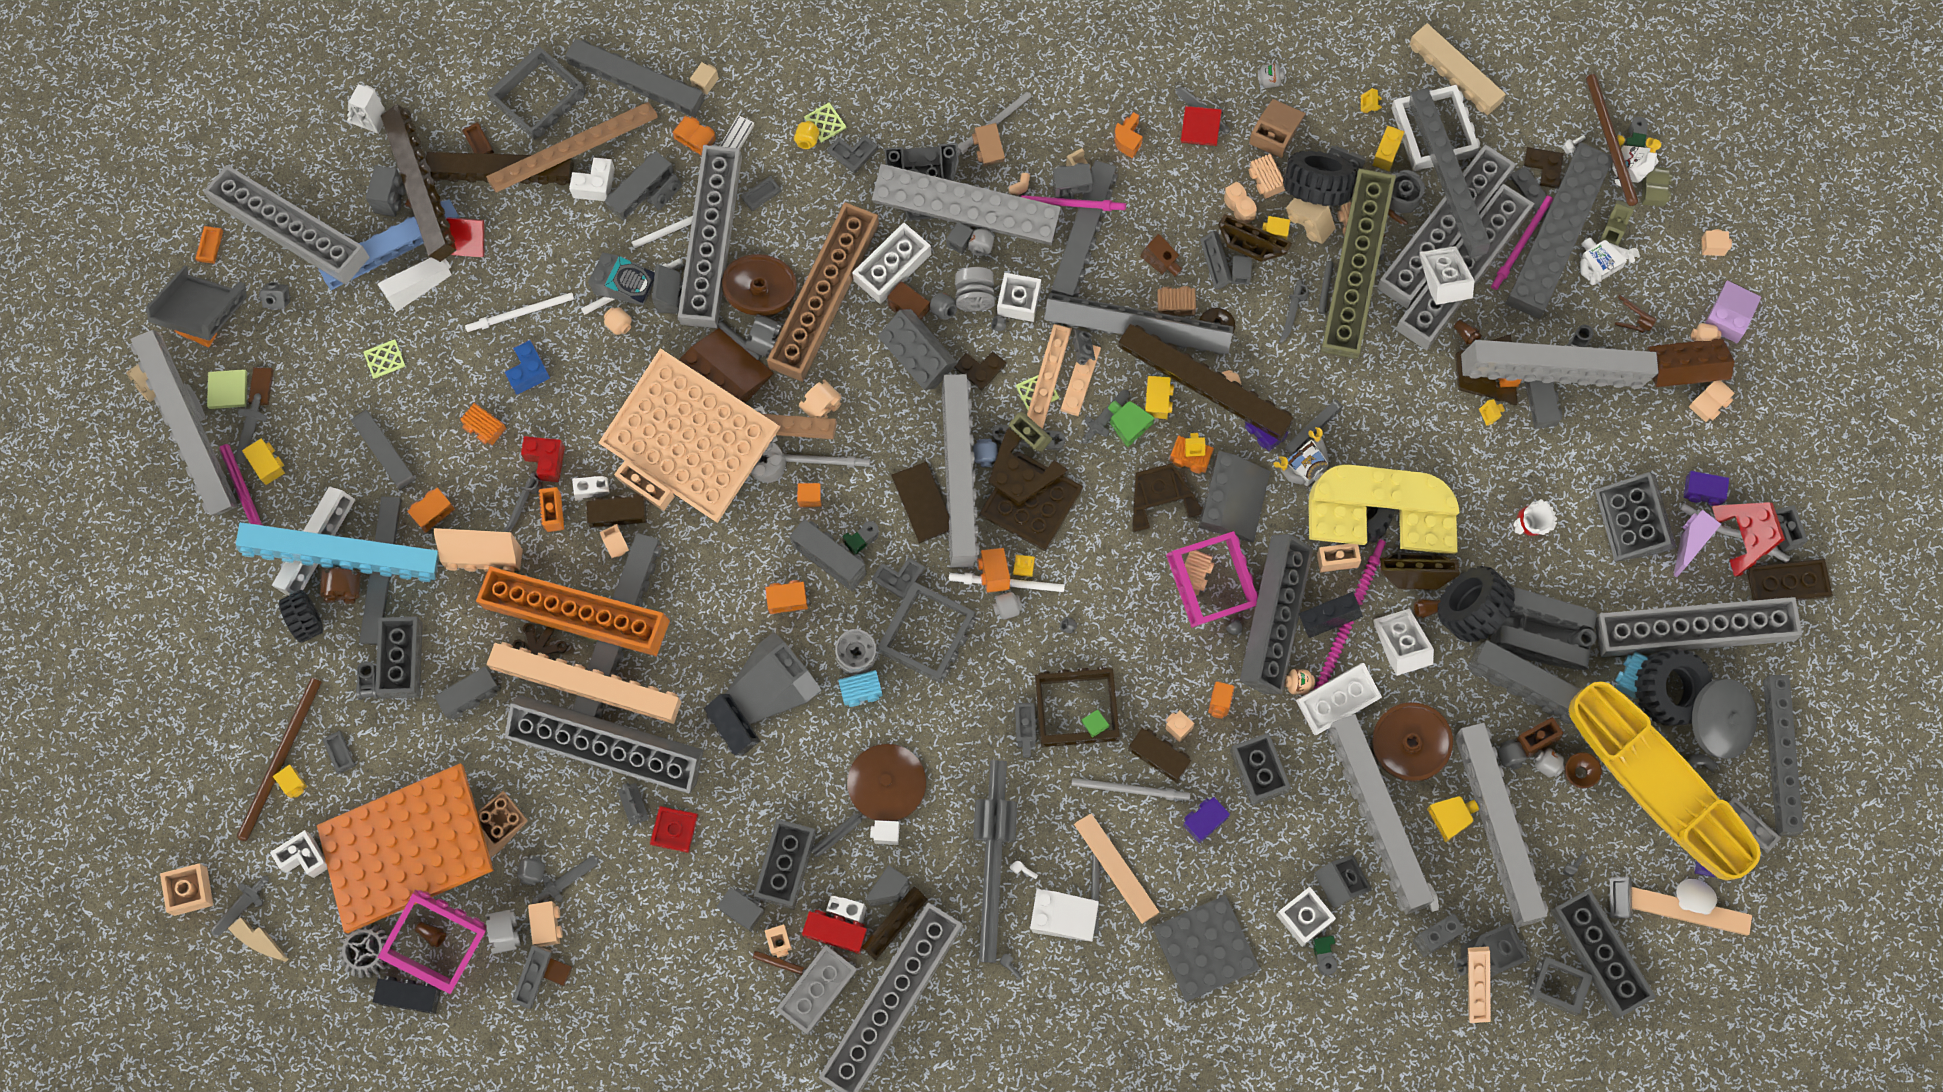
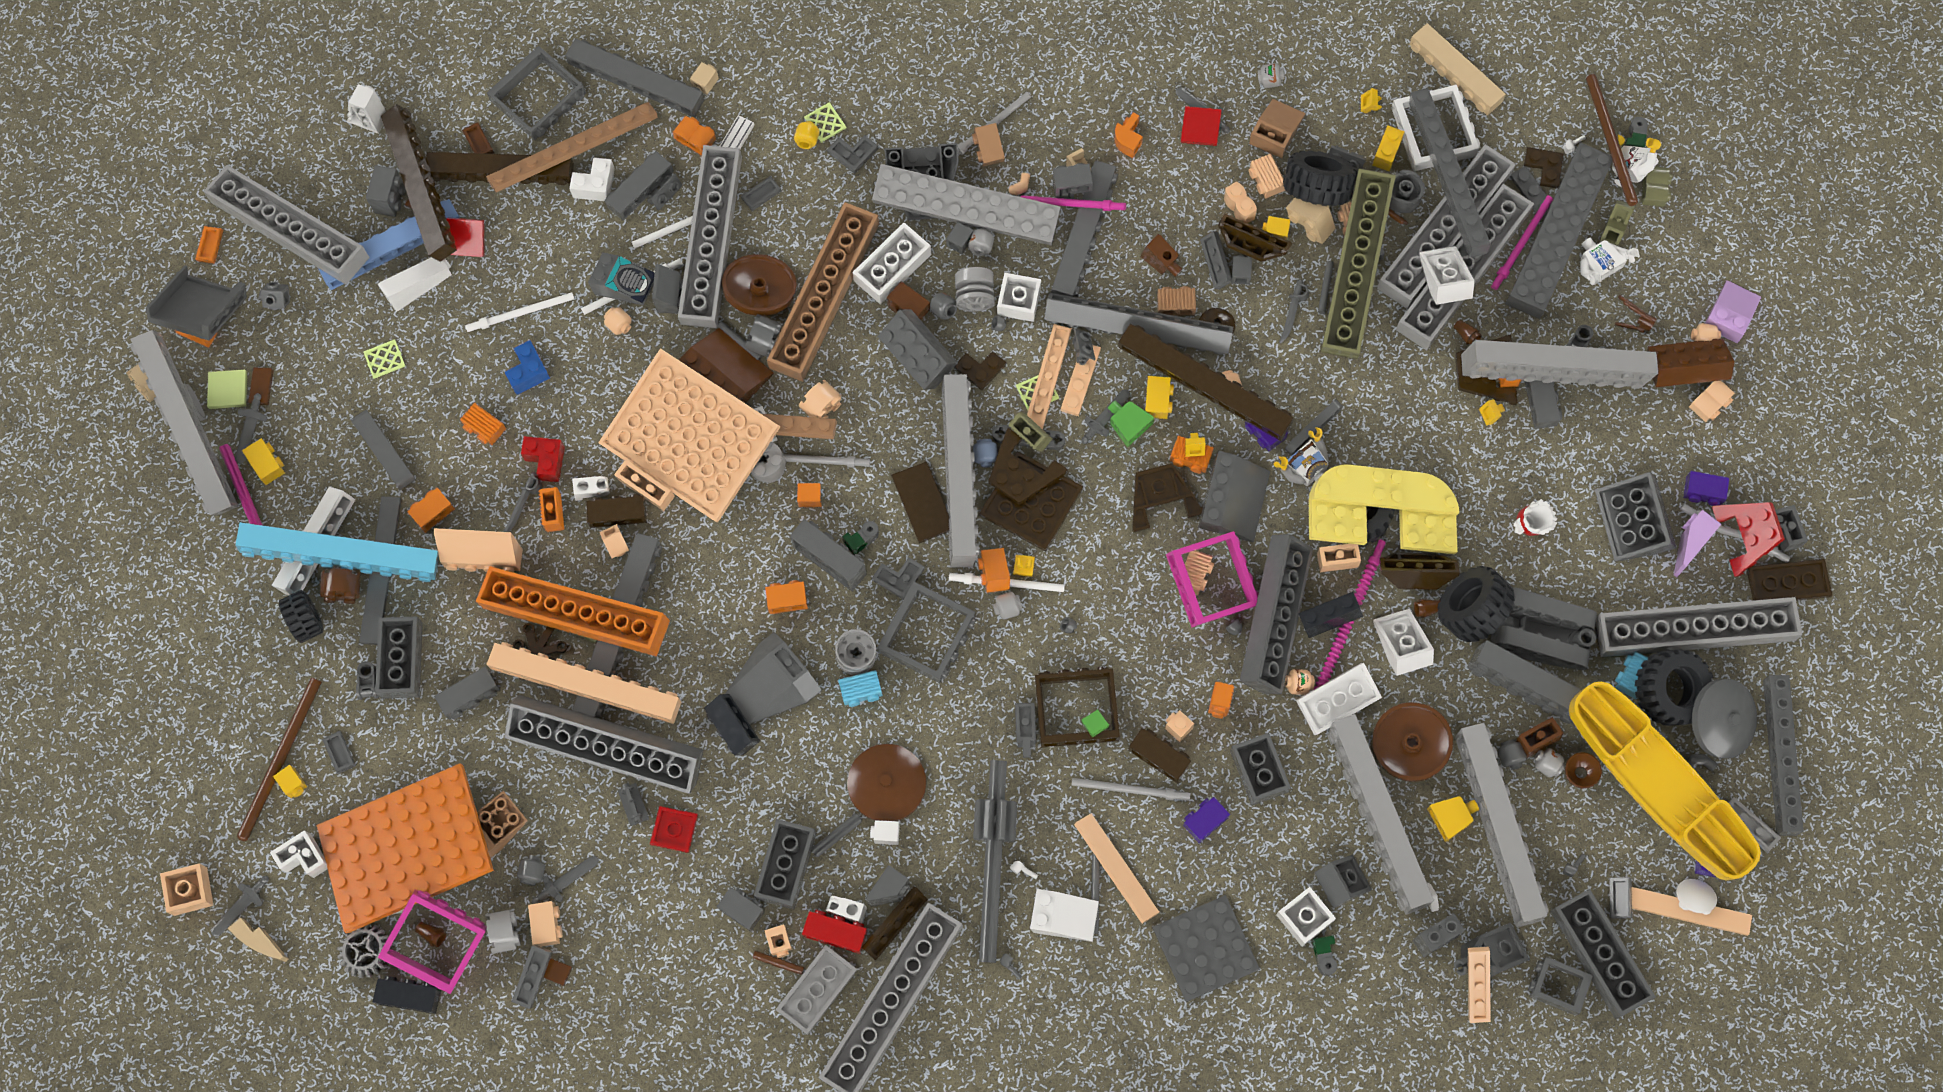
(1716, 242): light nougat brick -> none

